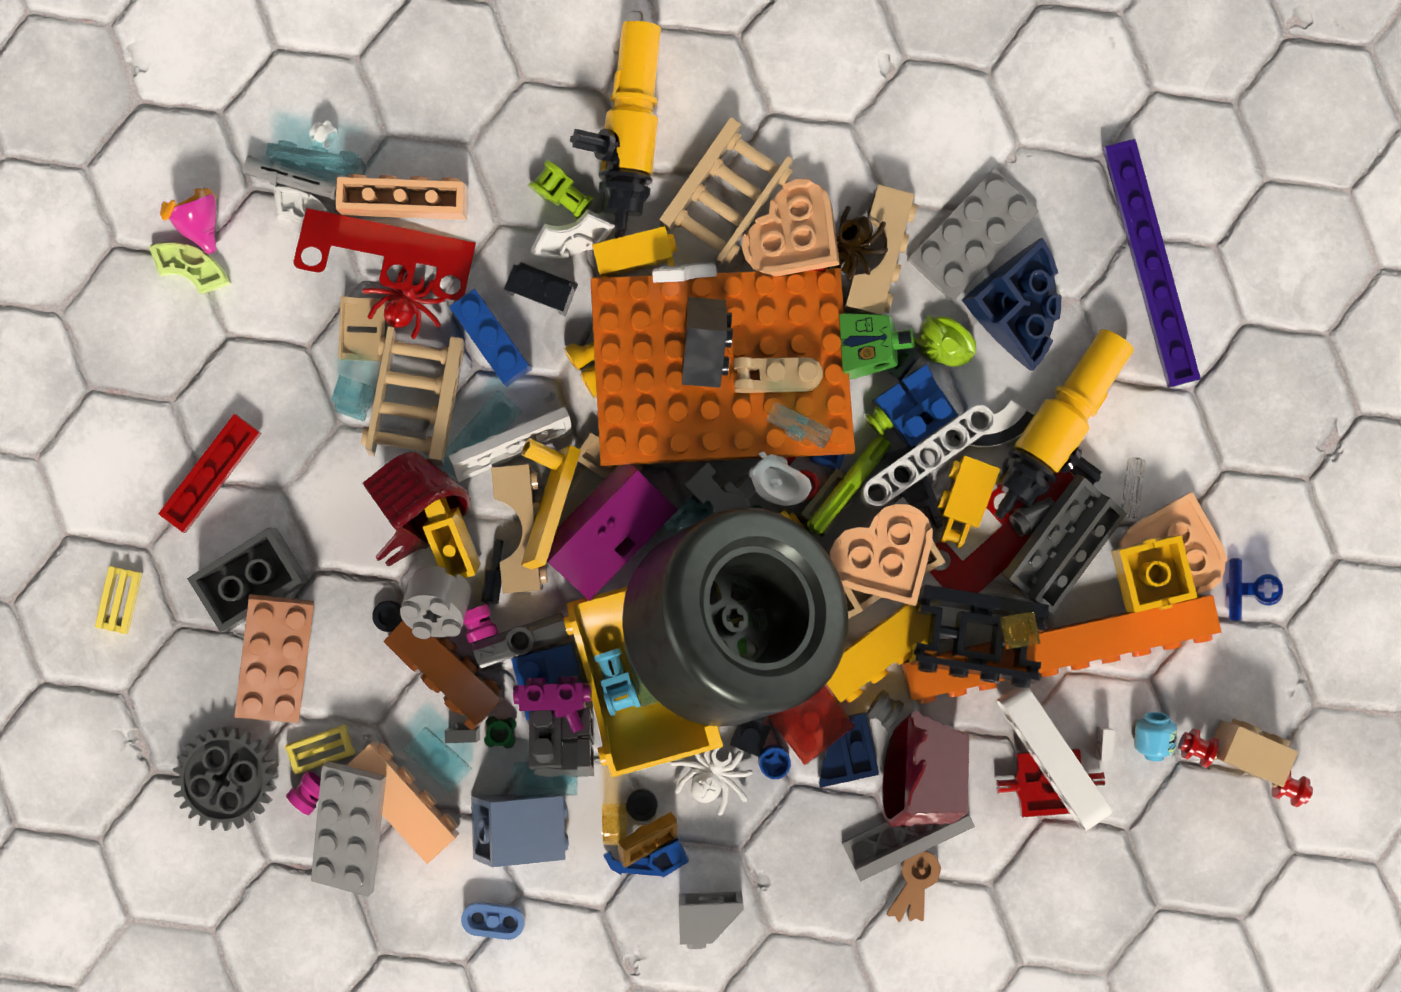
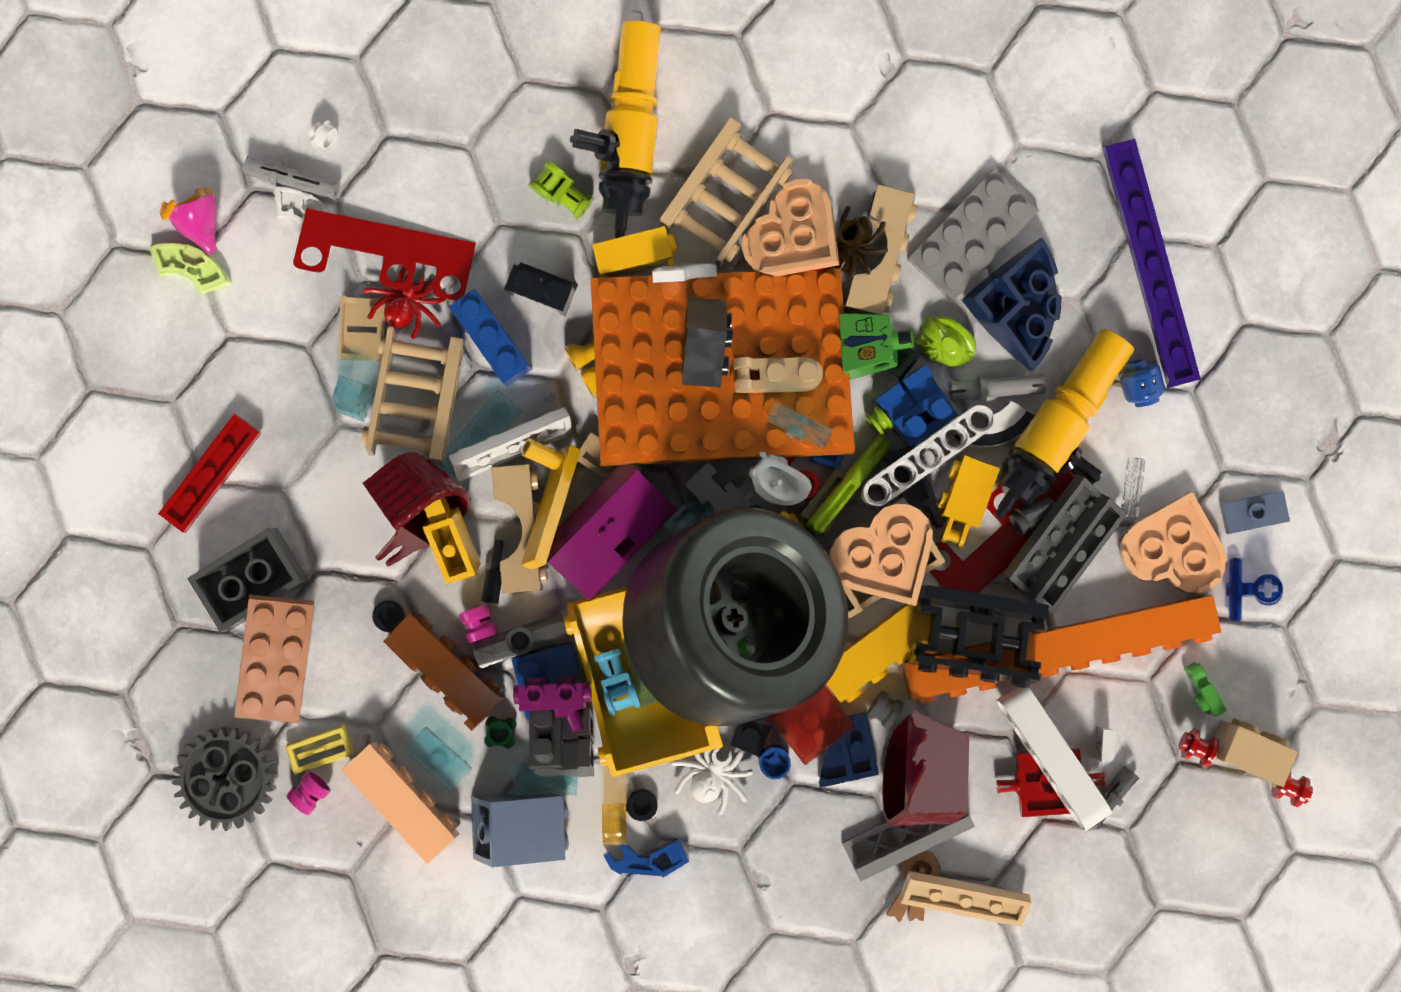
(107, 596): light yellow tile -> none
(315, 158): clear light blue plate -> none
(348, 828): light grey plate -> none
(402, 198): light nougat brick -> none
(435, 603): light grey brick -> none
(461, 734): dark grey plate -> none
(493, 923): medium blue plate -> none
(573, 238): white tile -> none
(647, 839): pearl gold plate -> none
(706, 916): light grey slope -> none
(965, 898): none -> tan plate
(995, 387): none -> light grey pin
(1020, 630): clear yellow plate -> none
(1118, 788): none -> dark grey pin
(1142, 383): none -> blue head
(1154, 574): yellow brick -> none
(1155, 736): medium azure head -> none
(1207, 696): none -> bright green plate
(1254, 512): none -> sand blue plate

